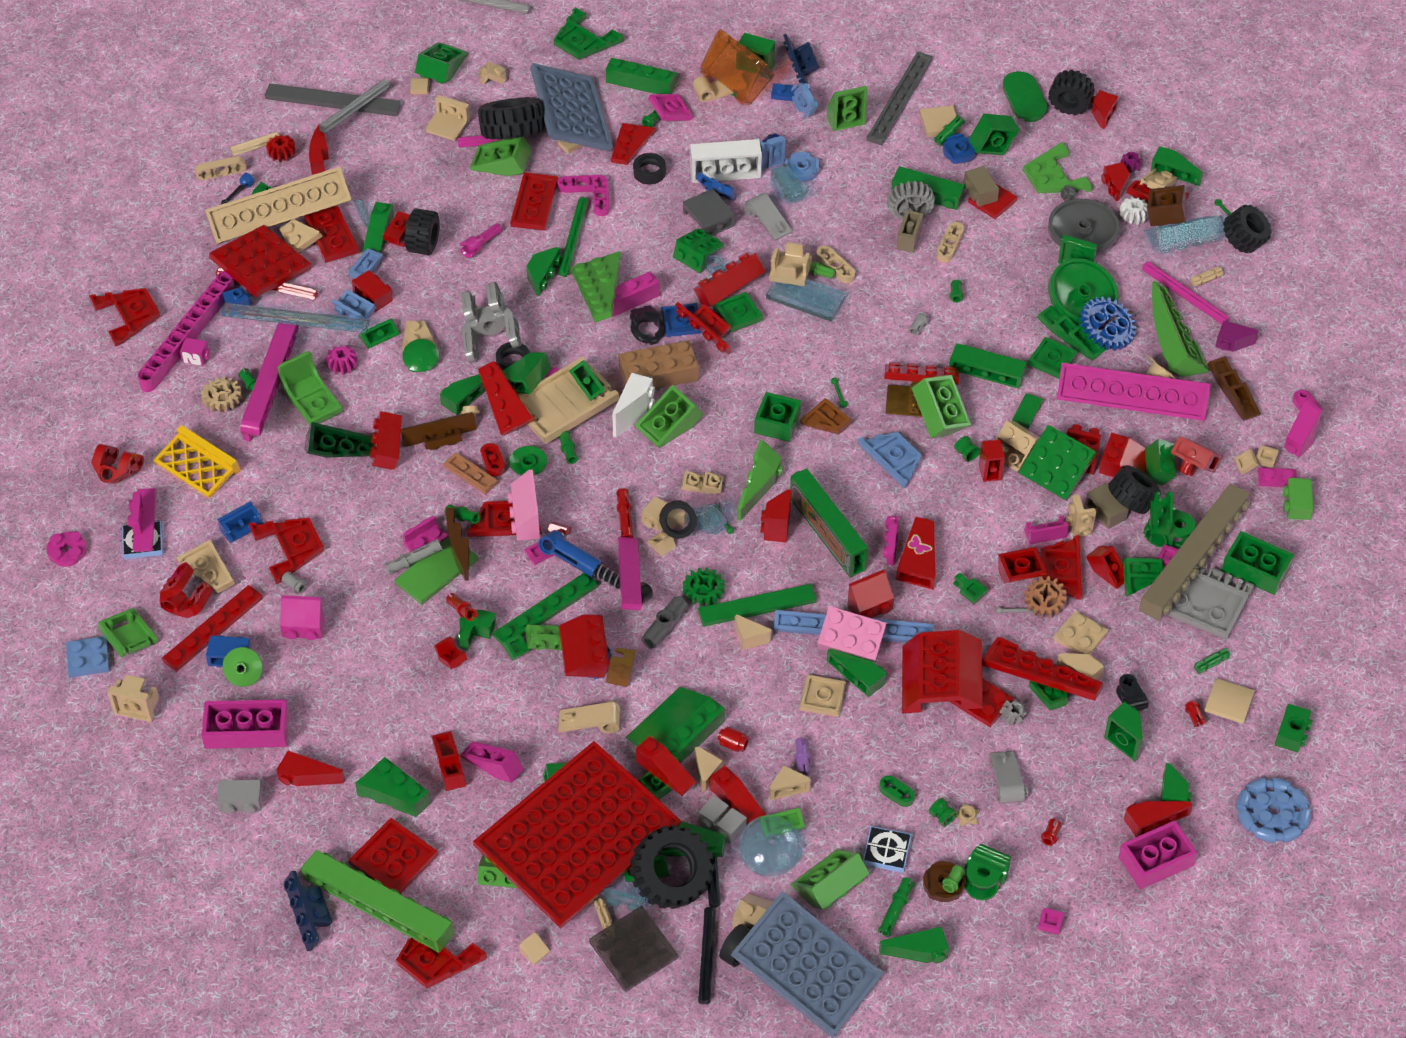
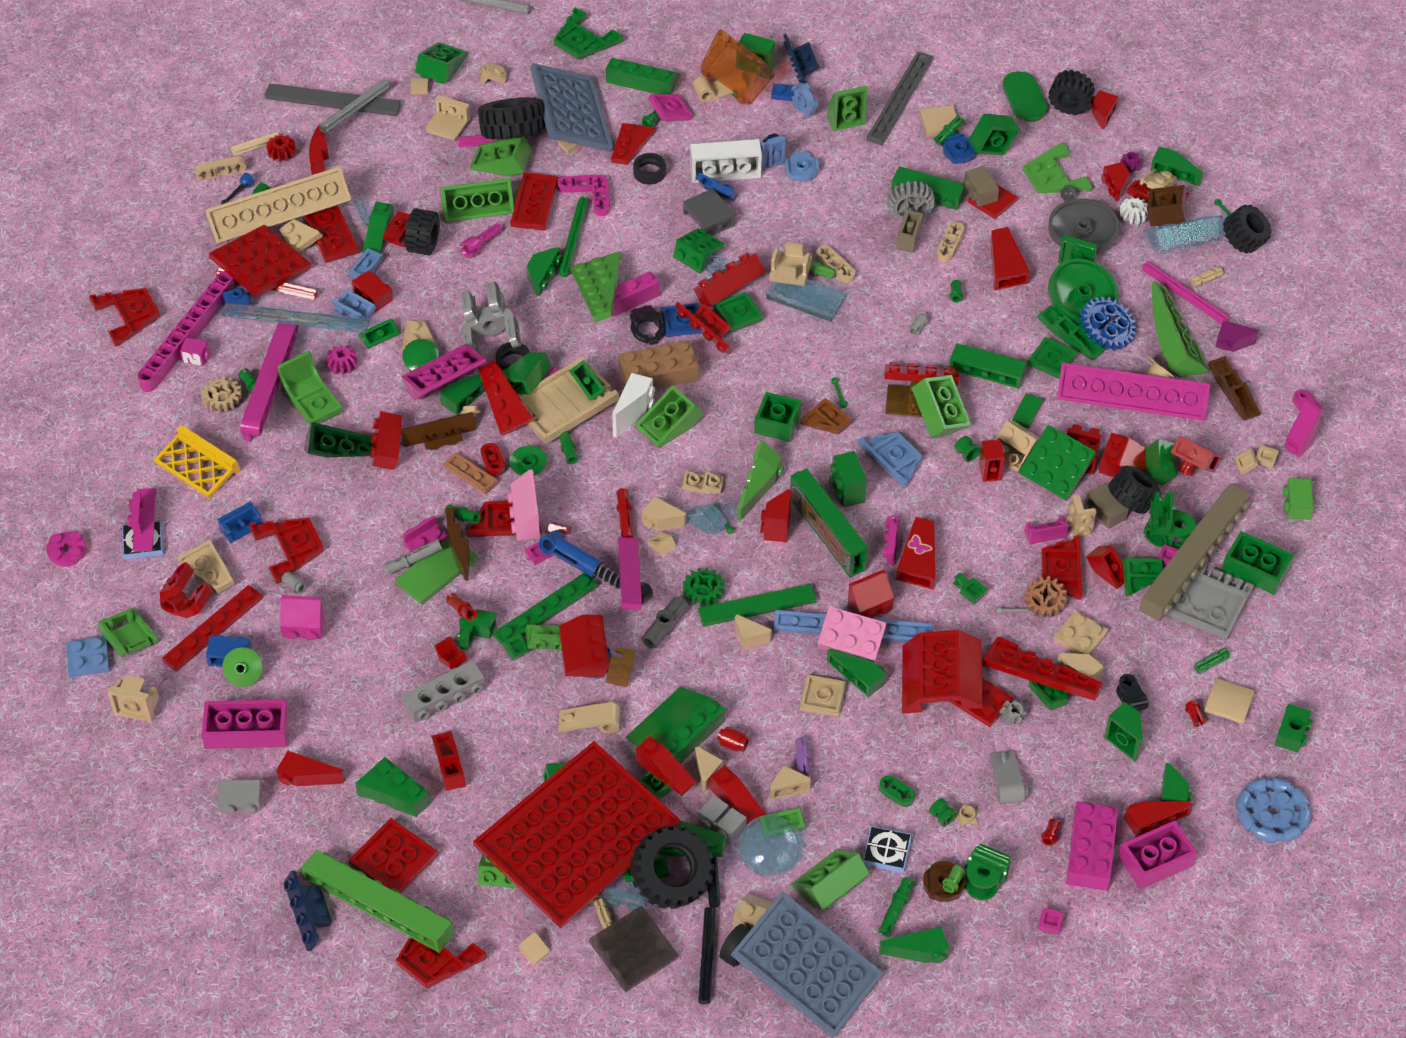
(107, 454): red piece -> none
(442, 371): none -> dark pink slope
(449, 683): none -> light grey brick
(477, 200): none -> bright green slope
(494, 760): dark pink slope -> none
(678, 504): black tyre -> none
(768, 214): light grey door -> none
(787, 184): clear light blue piece -> none
(848, 479): none -> green brick
(1007, 261): none -> red slope
(1020, 565): red slope -> none
(1091, 845): none -> dark pink brick
(1275, 476): dark pink plate -> none

